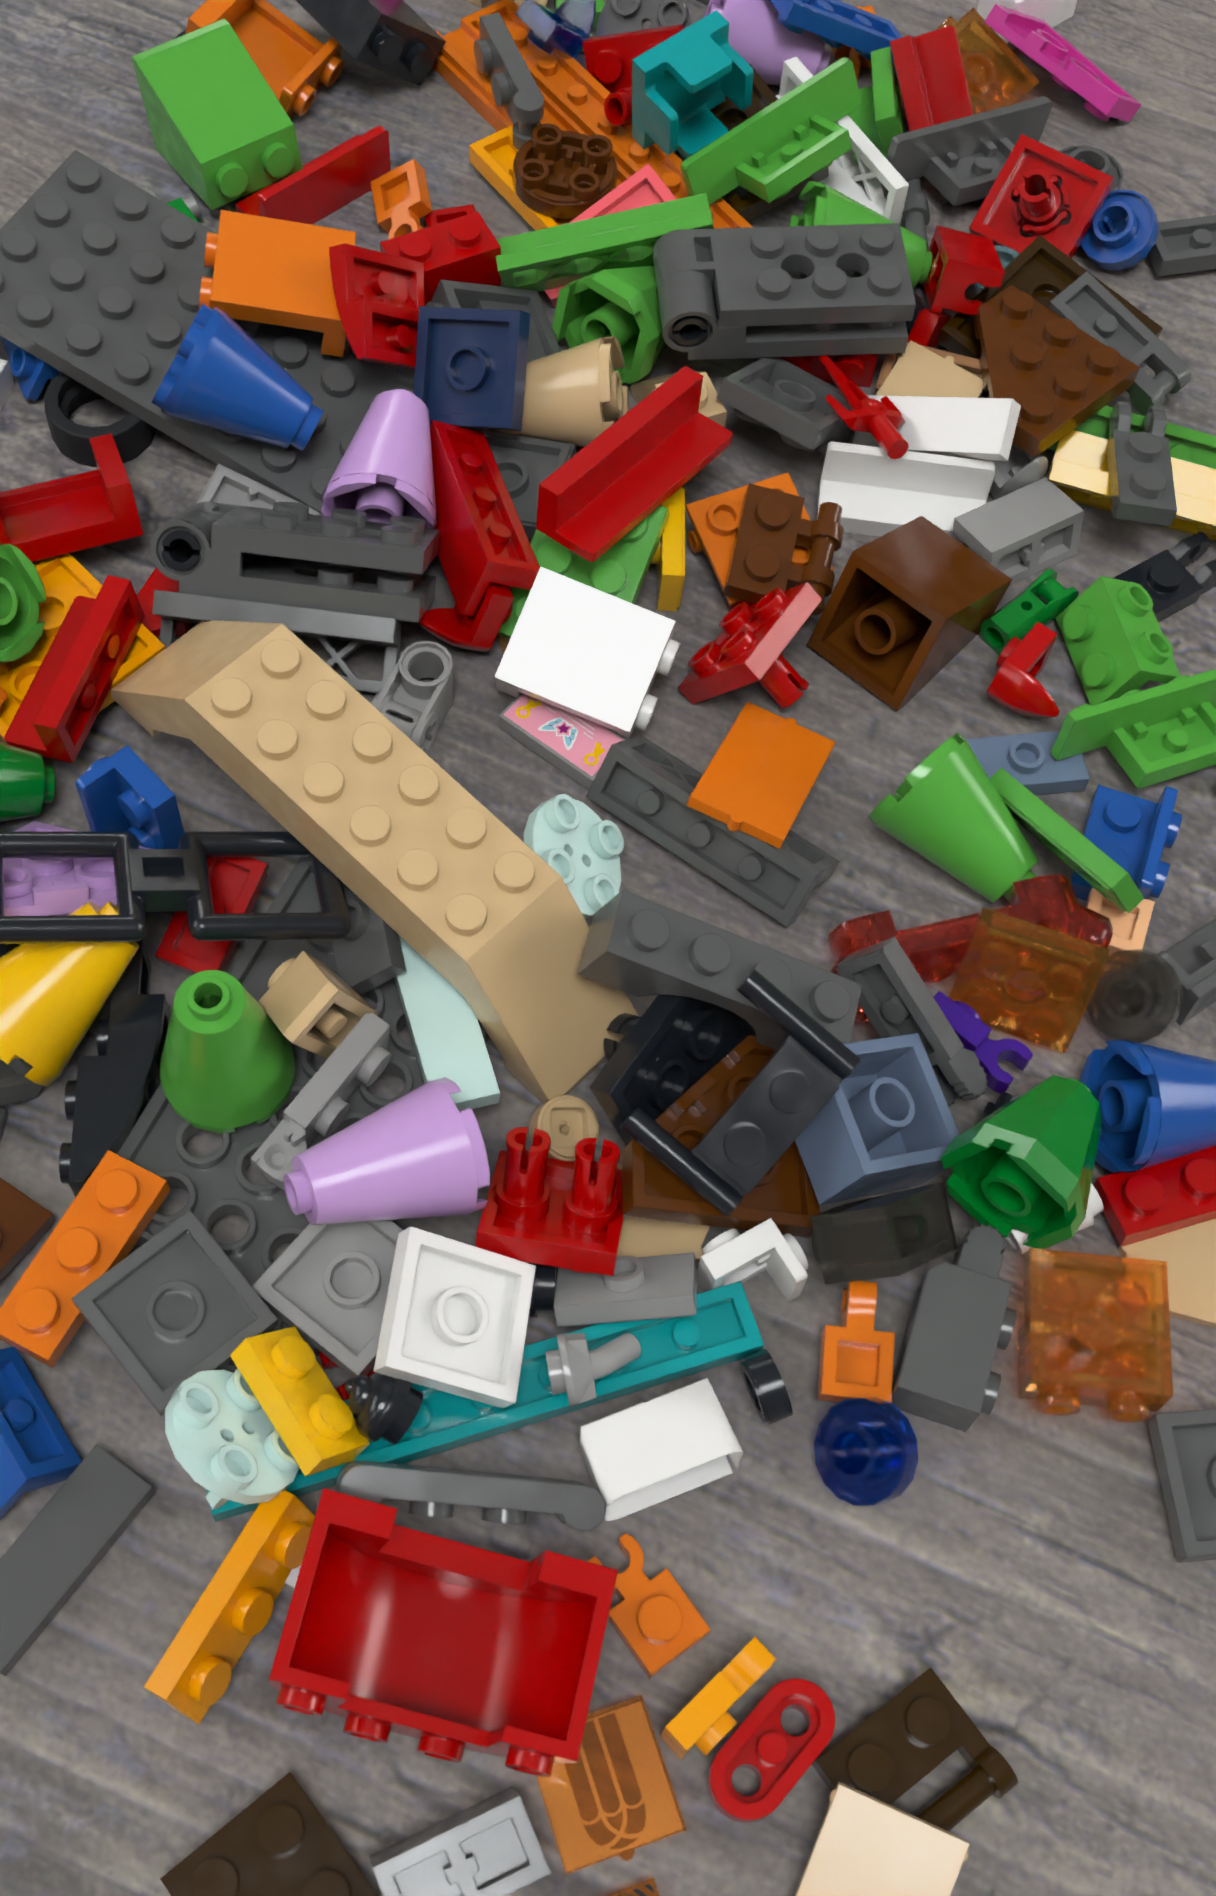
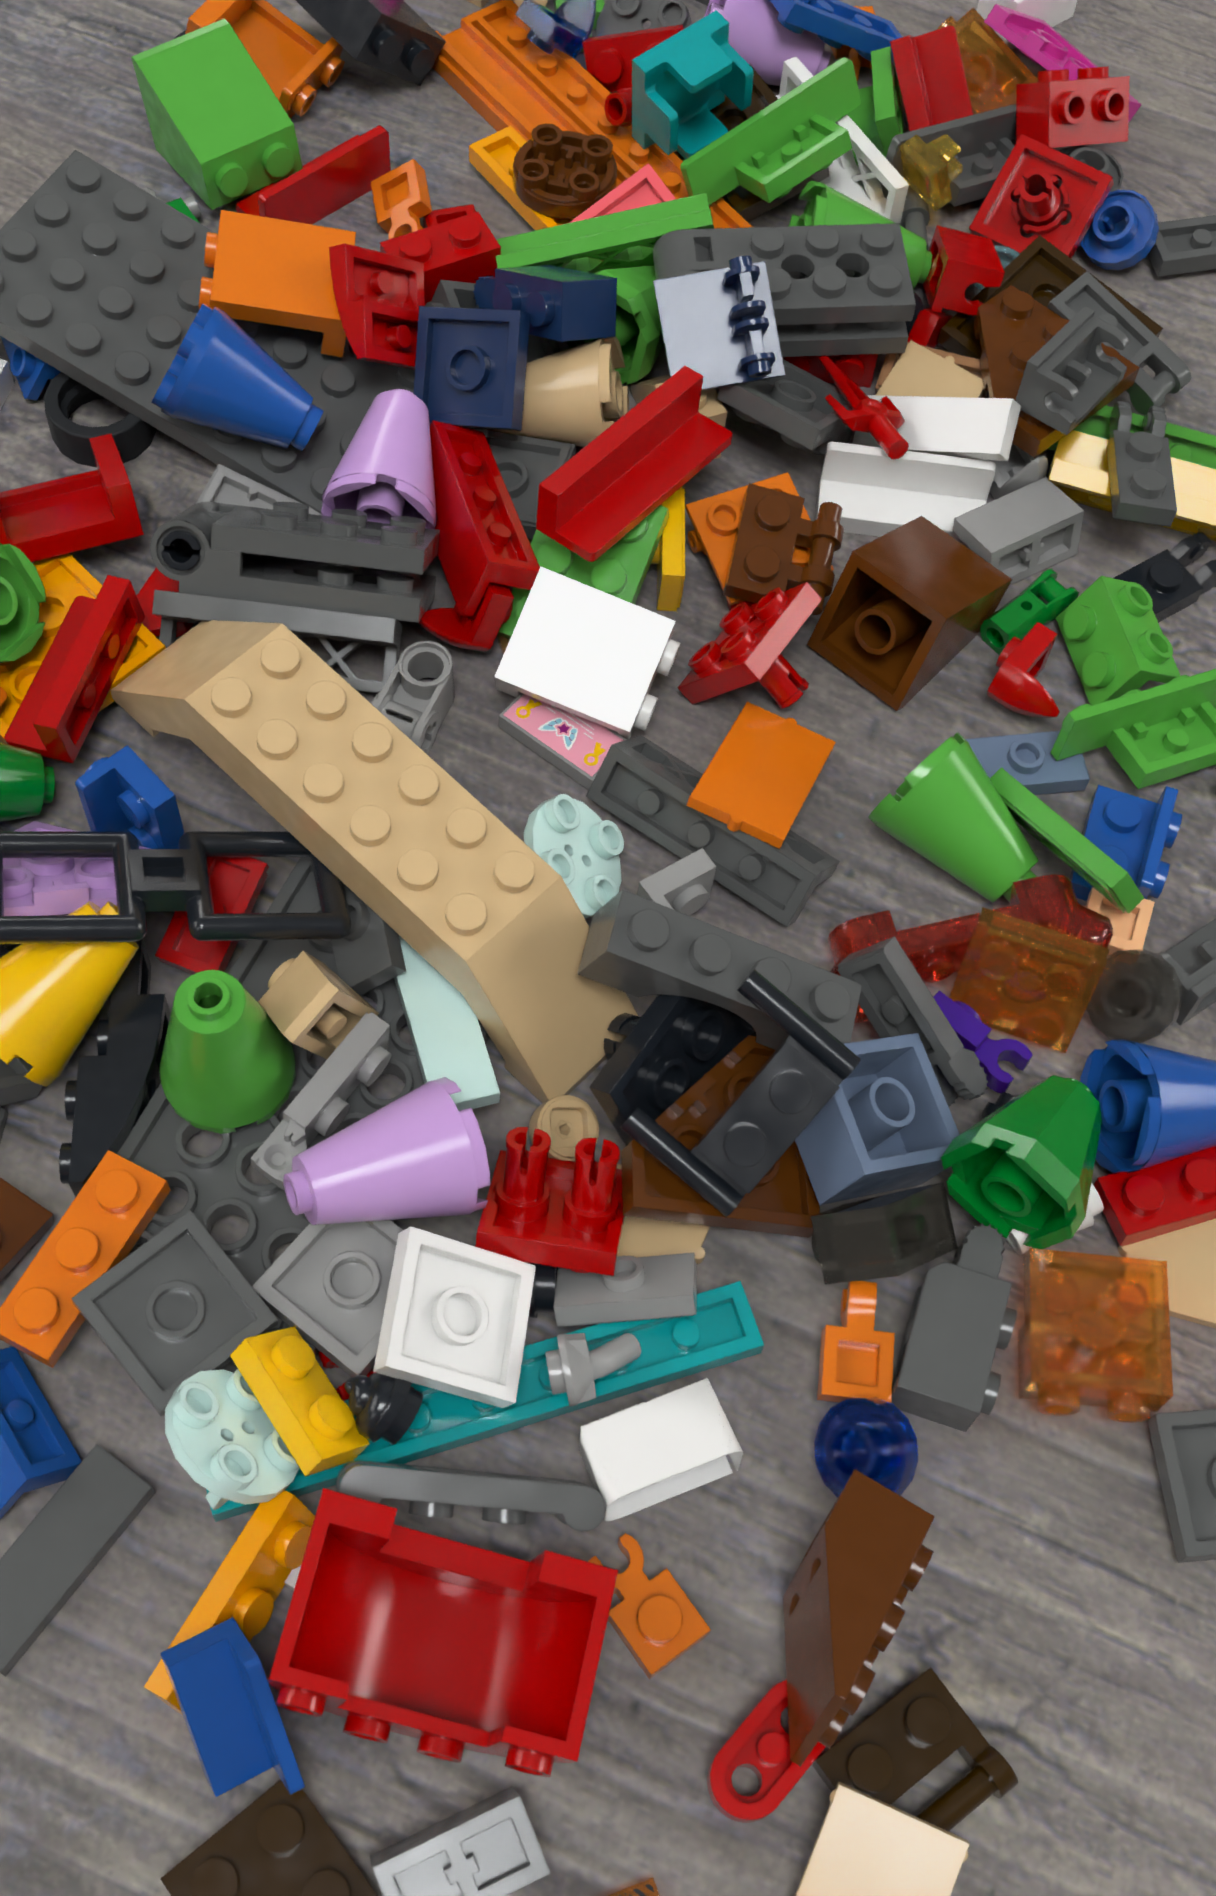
(230, 1709): none -> blue panel
(509, 76): dark grey plate -> none
(560, 300): none -> dark blue hinge
(614, 1793): clear orange piece -> none
(682, 885): none -> light grey bracket
(706, 1716): light orange plate -> none
(721, 324): none -> hinge
(743, 1256): white bracket -> none
(765, 1387): black tile -> none
(848, 1606): none -> reddish brown slope
(931, 168): none -> clear yellow tile
(1072, 372): none -> dark grey hinge
(1074, 111): none -> red brick

